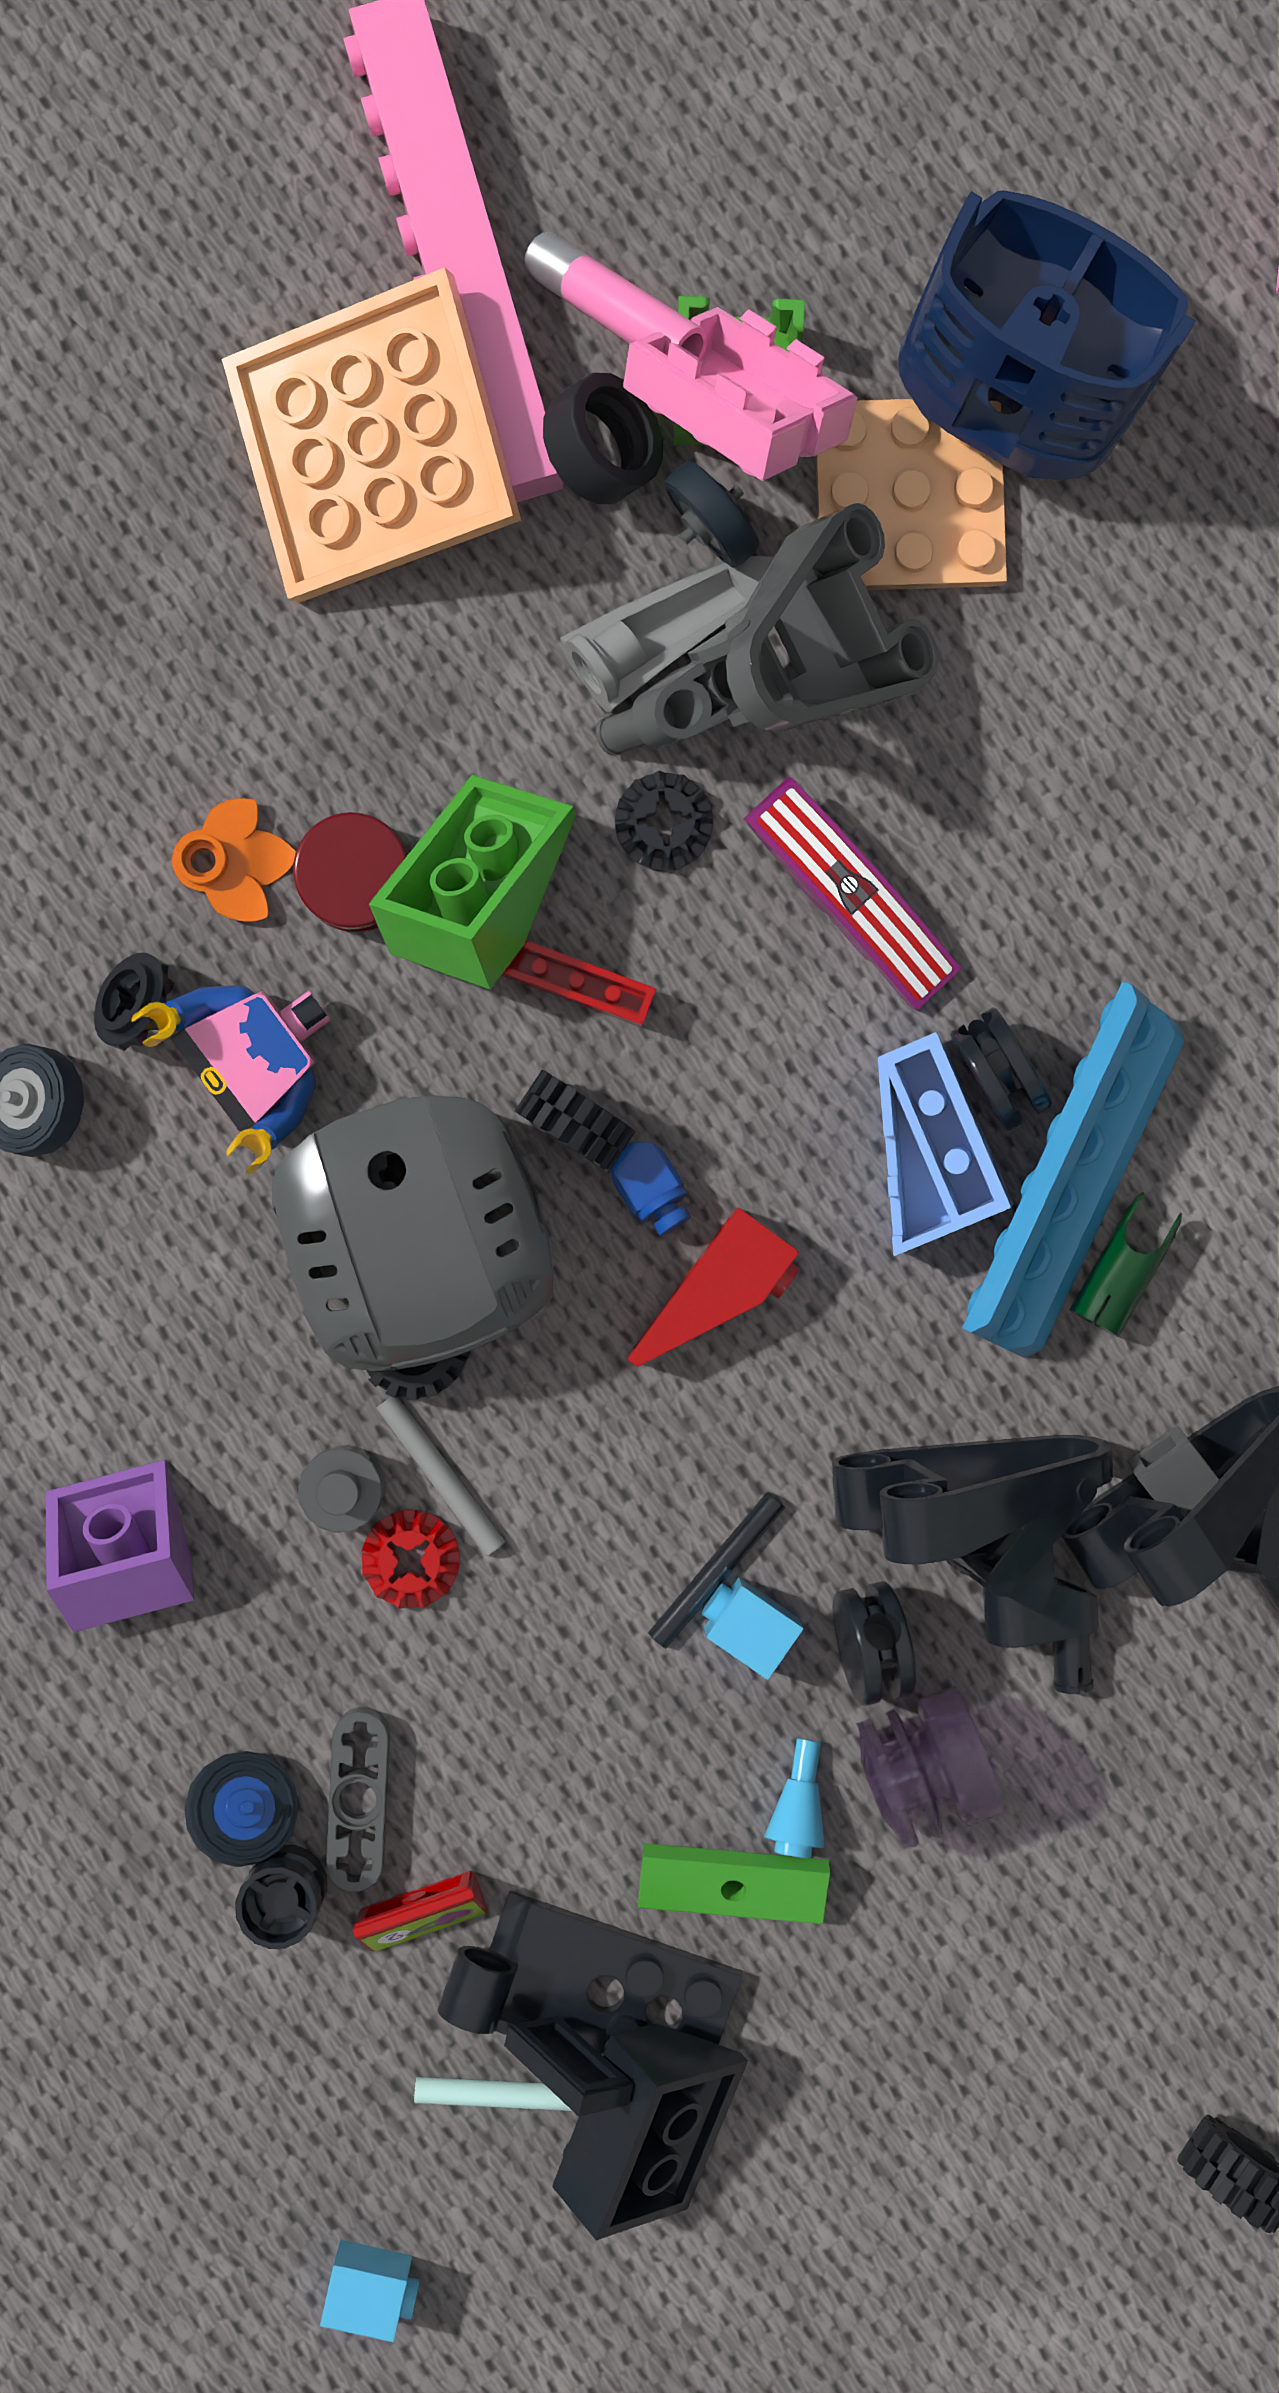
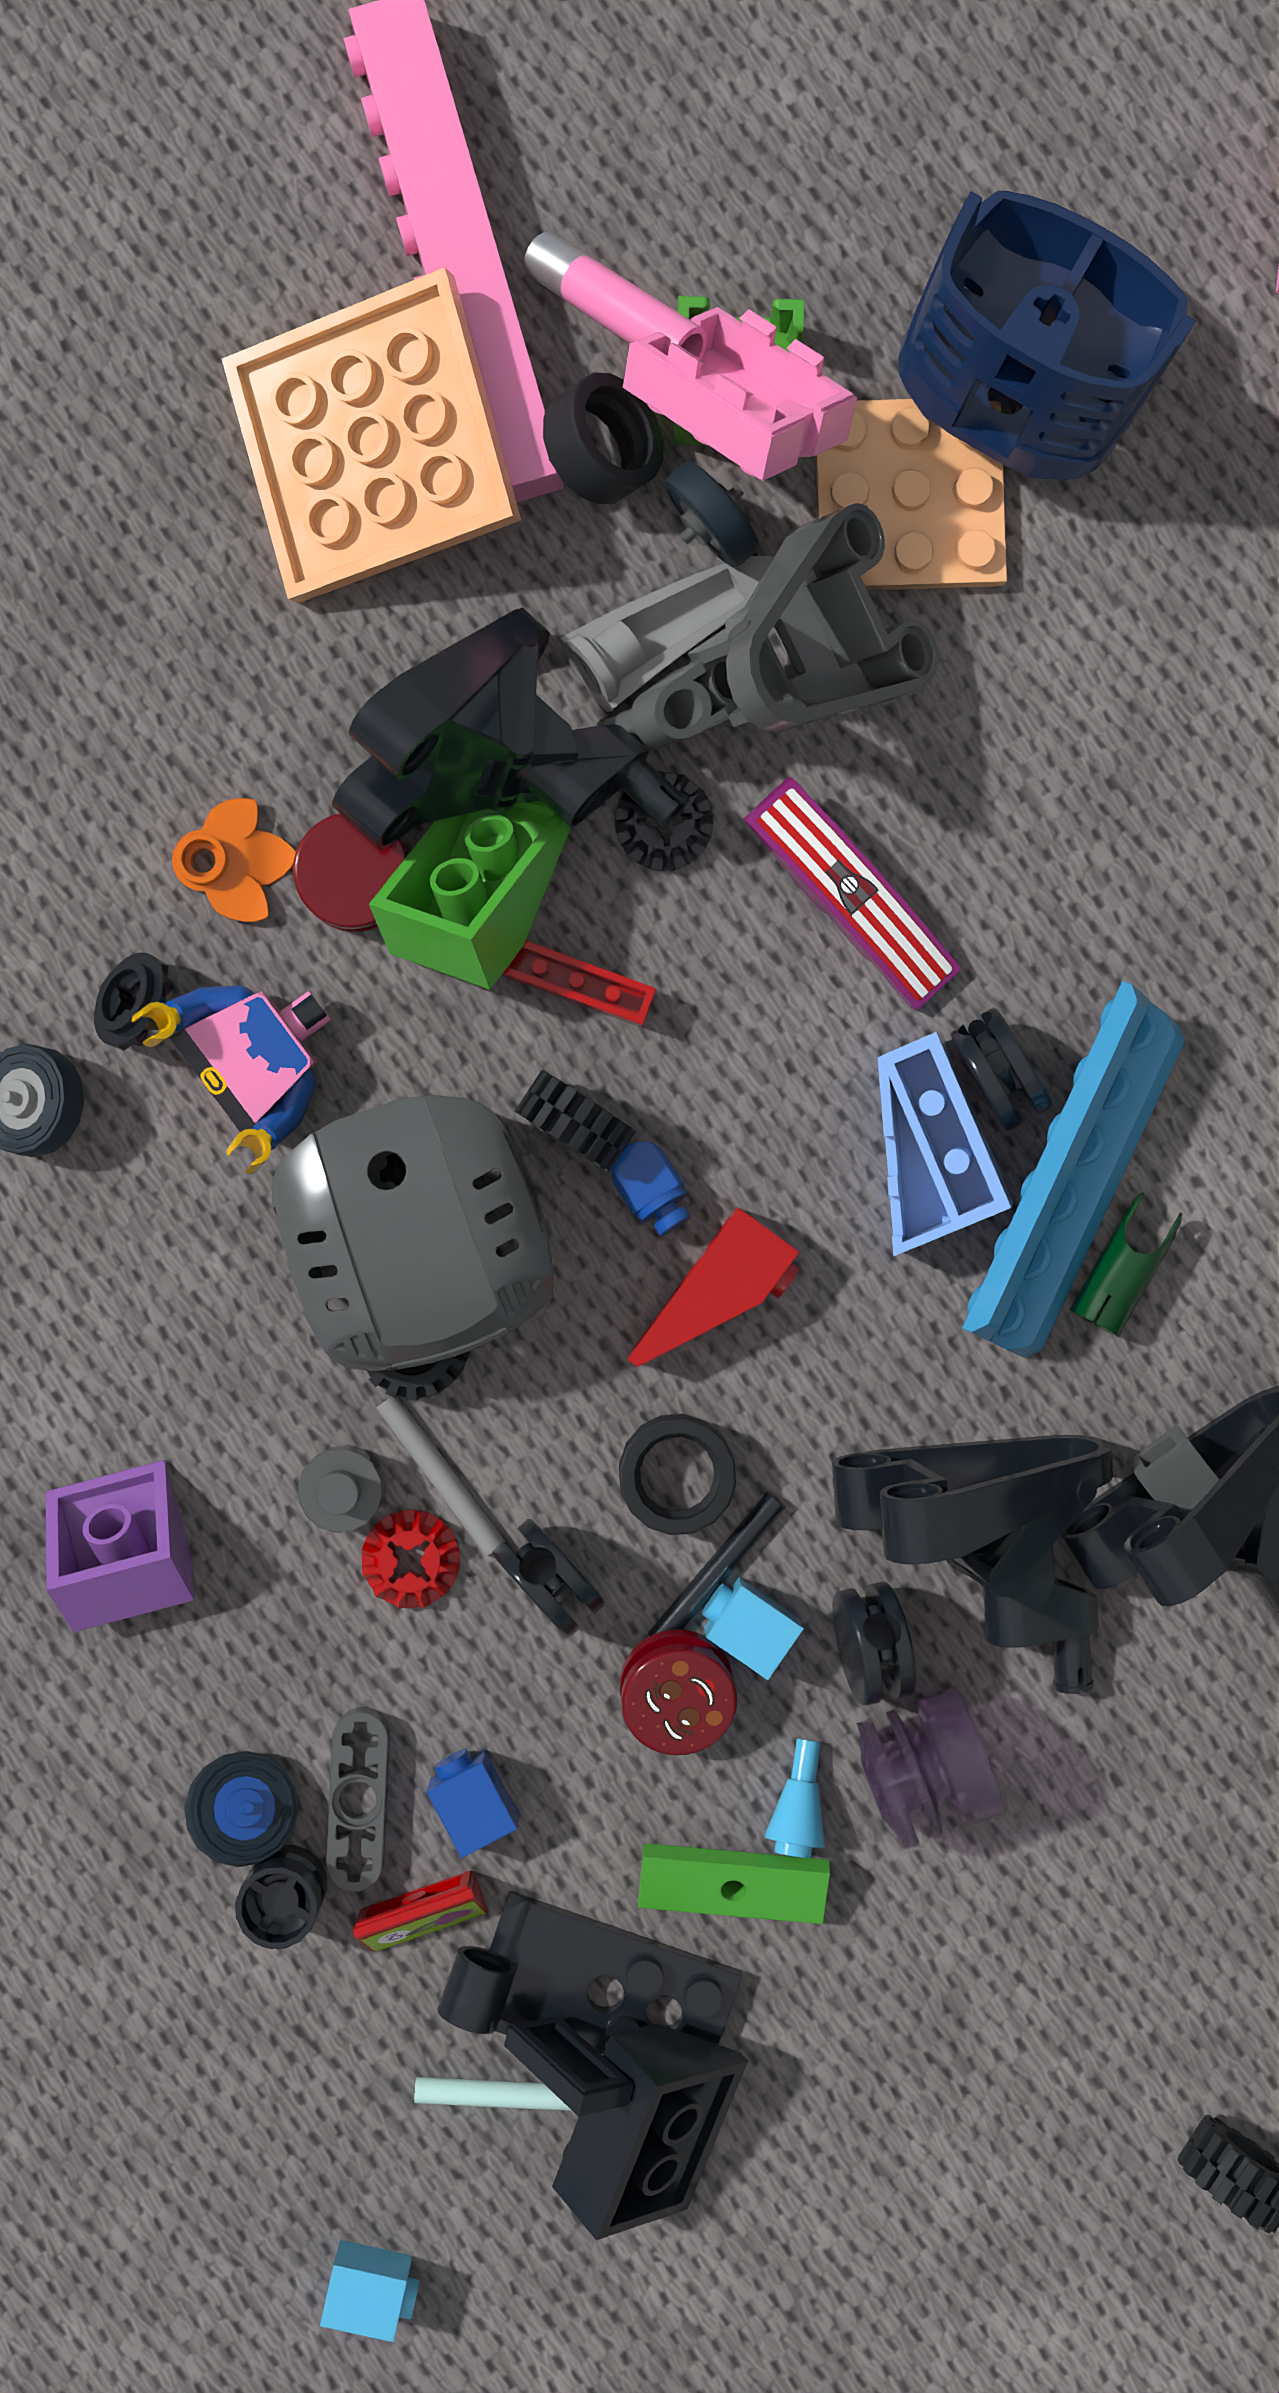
(471, 1801): none -> blue brick
(477, 722): none -> black connector
(547, 1576): none -> black head
(677, 1692): none -> dark red head
(684, 1520): none -> black tyre

